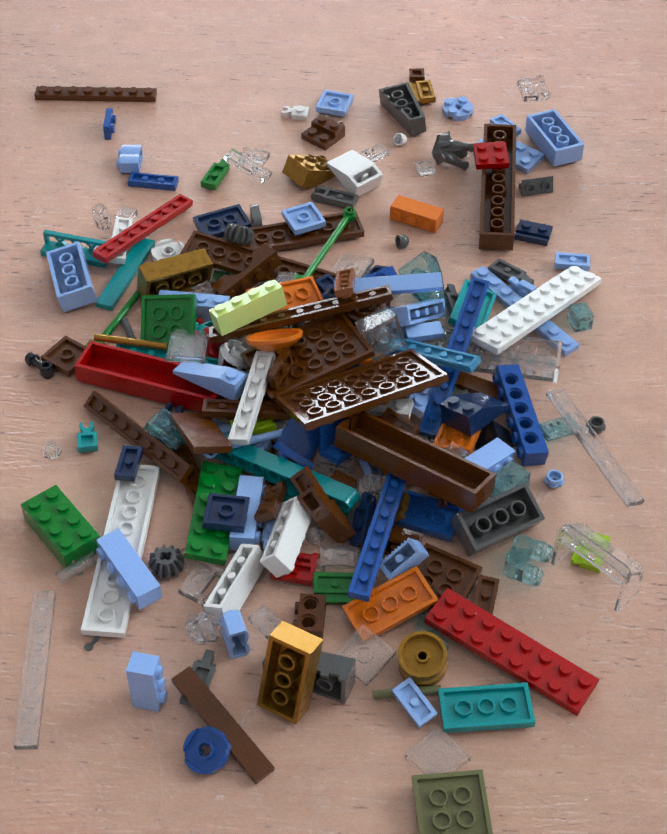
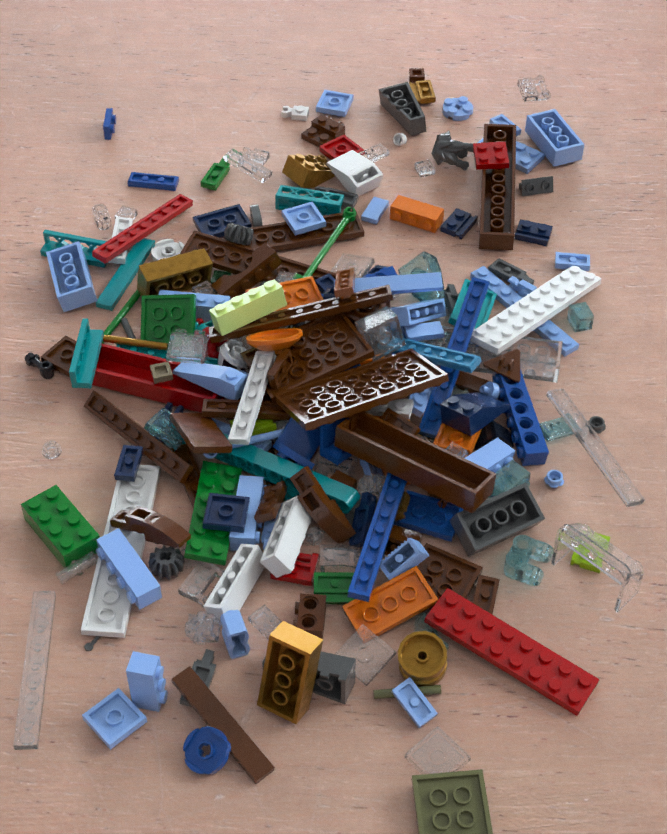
(85, 356): none -> teal fence
(87, 438): teal plate -> none
(96, 94): reddish brown plate -> none
(114, 718): none -> light blue plate
(130, 158): light blue brick -> none
(153, 525): none -> reddish brown slope
(161, 372): none -> dark tan plate
(324, 204): none -> teal fence
(339, 147): none -> red plate
(375, 210): none -> light blue tile
(401, 241): dark grey hinge -> none
(458, 223): none -> dark blue plate
(486, 707): teal plate -> none
(491, 389): none -> light blue tile
(506, 365): none -> reddish brown piece

